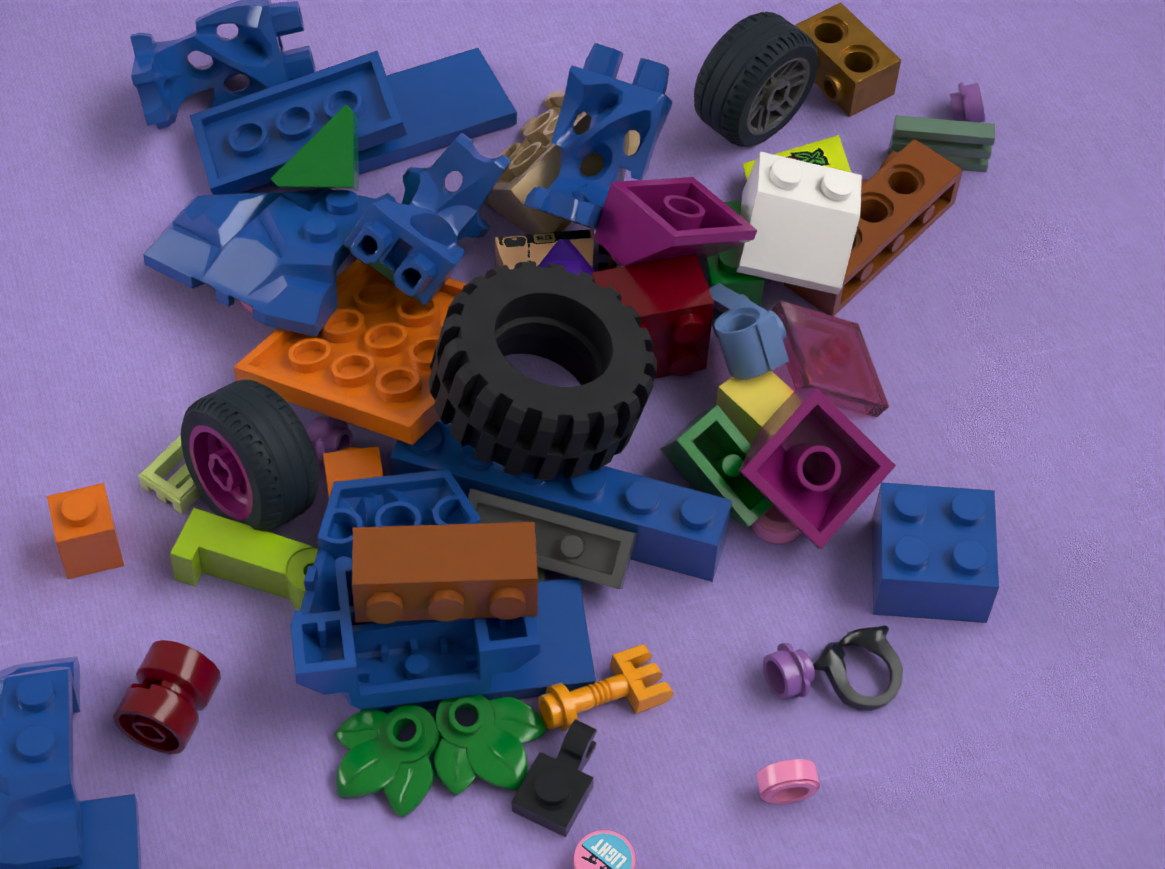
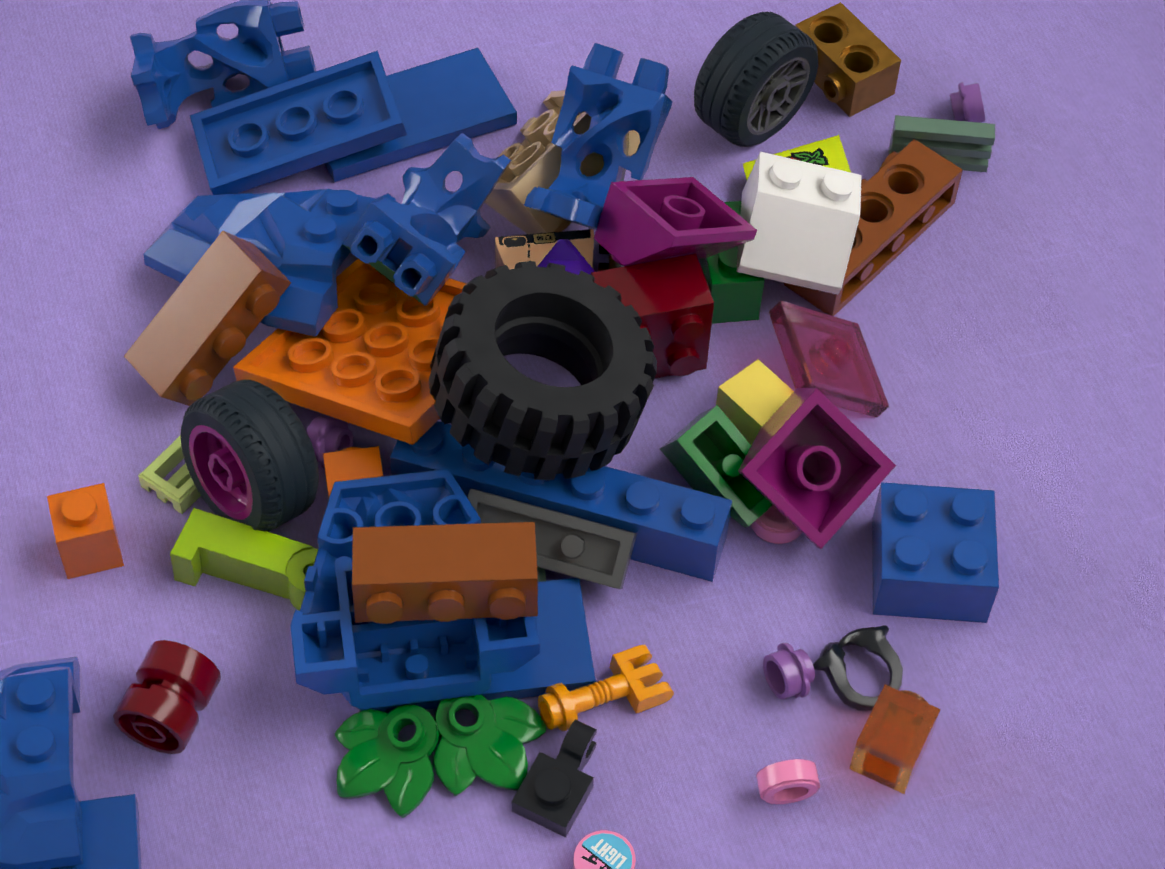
(207, 319): none -> brick
(327, 159): green slope -> none
(747, 334): medium blue plate -> none
(894, 738): none -> clear orange brick

